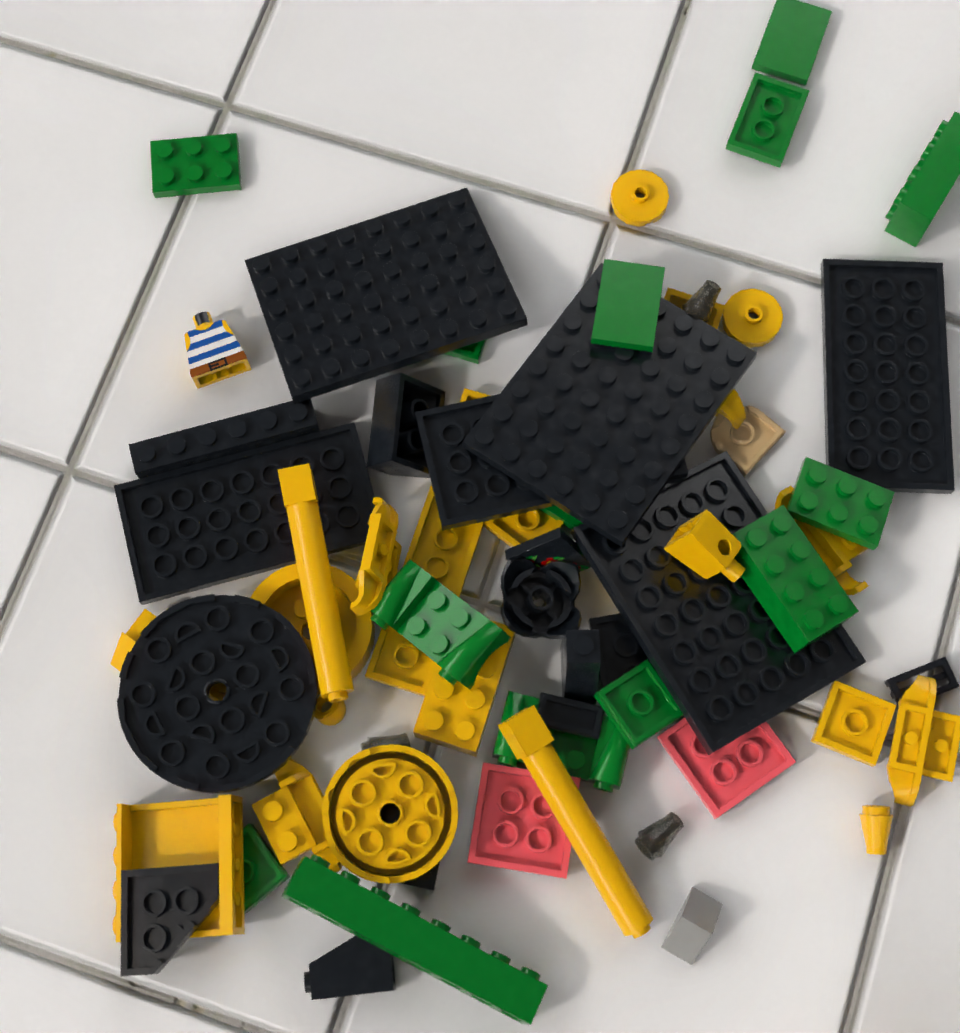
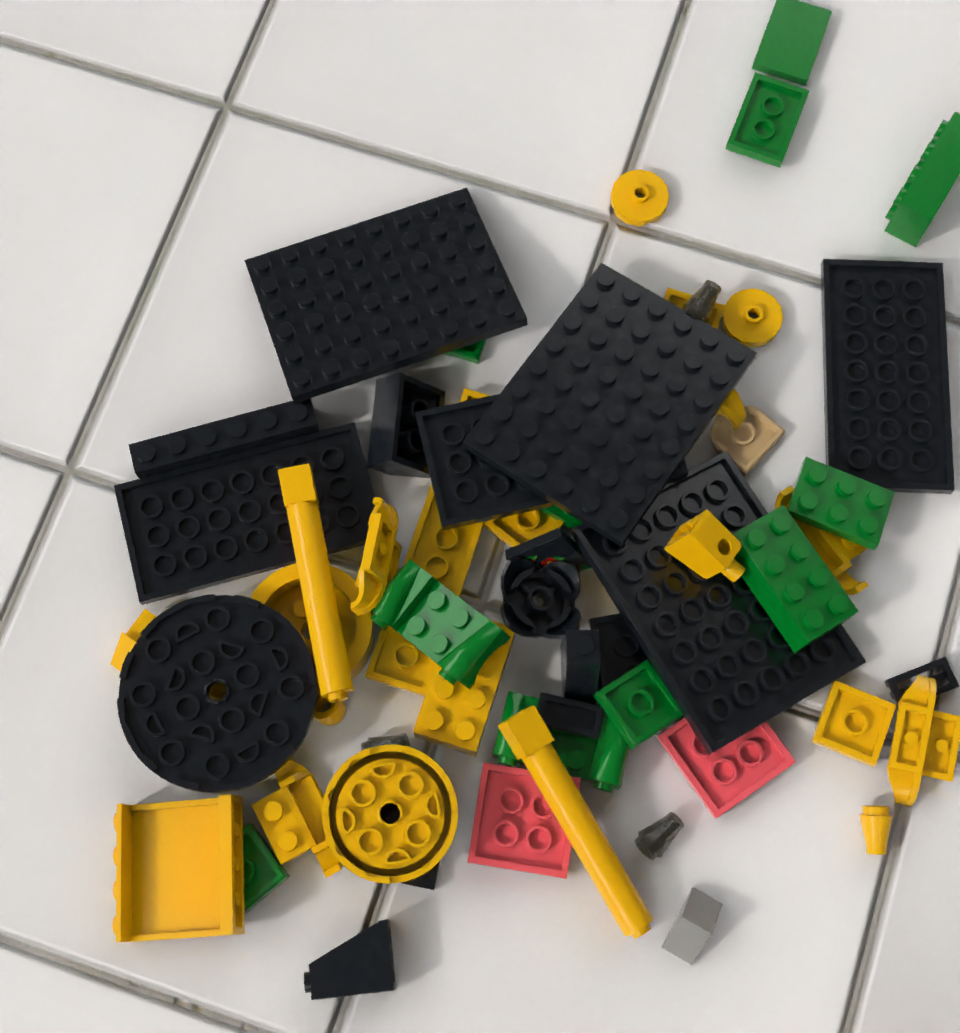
(162, 912): black plate -> none
(195, 165): green plate -> none
(213, 351): torso -> none
(415, 940): green brick -> none
(628, 305): green tile -> none

